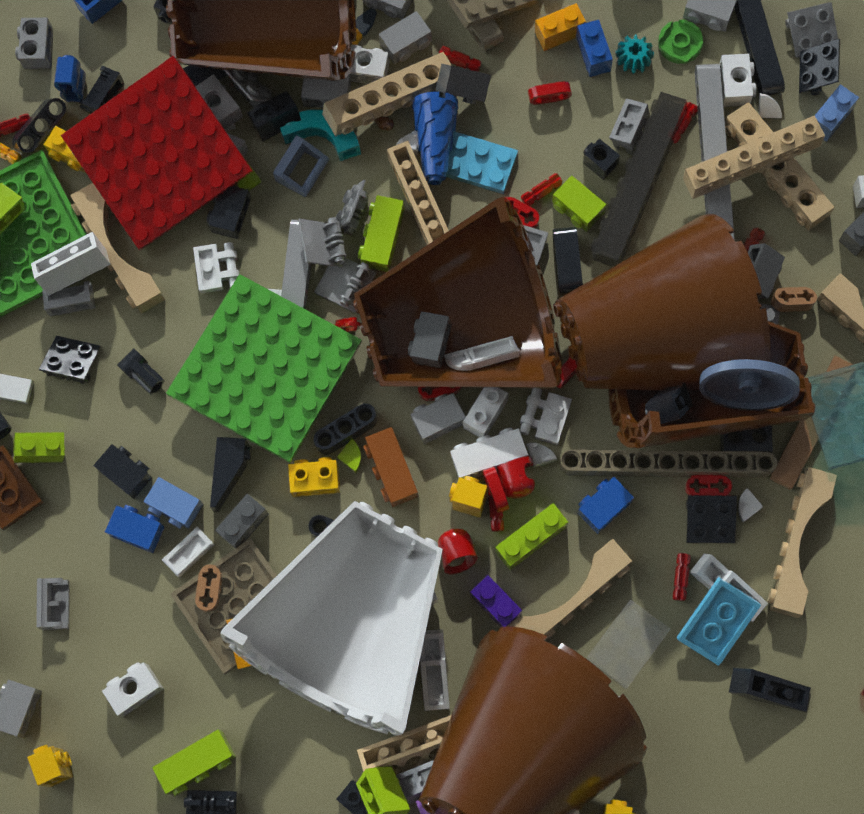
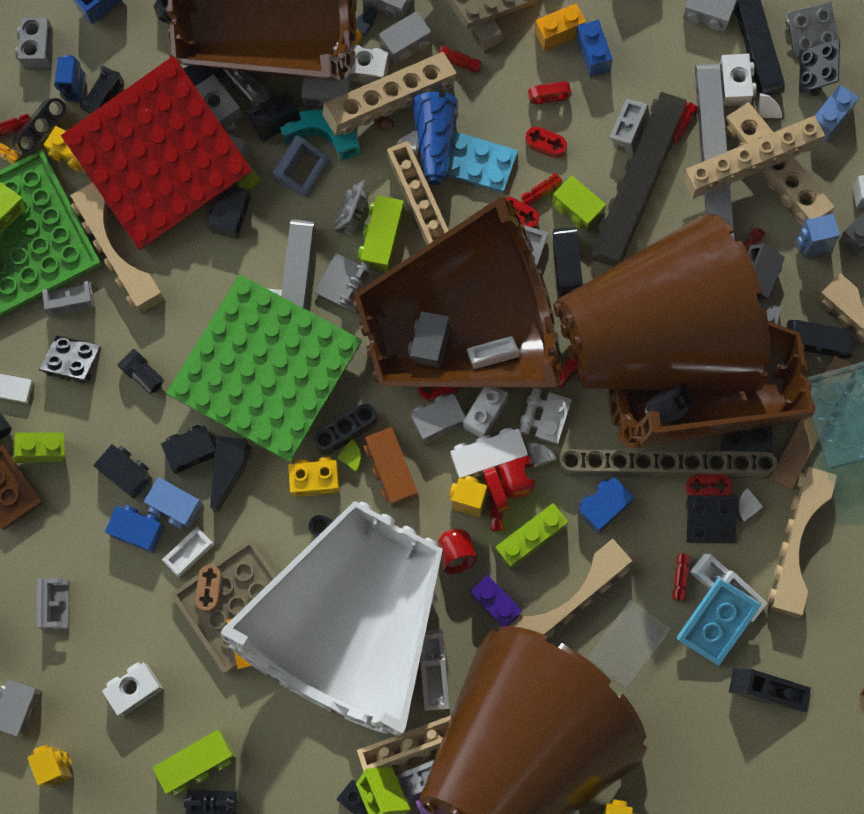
(70, 263): white brick -> none
(189, 448): none -> black brick
(208, 267): white plate -> none
(242, 521): dark grey brick -> none
(322, 242): light grey hinge -> none
(348, 324): red axle -> none
(459, 360): white tile -> none
(463, 83): dark grey brick -> none
(546, 142): none -> red beam
(604, 167): black brick -> none
(640, 47): teal gear -> none
(680, 41): bright green tile -> none
(749, 385): sand blue dish -> none
(793, 298): medium nougat beam -> none
(818, 235): none -> medium blue brick
(824, 338): none -> black beam

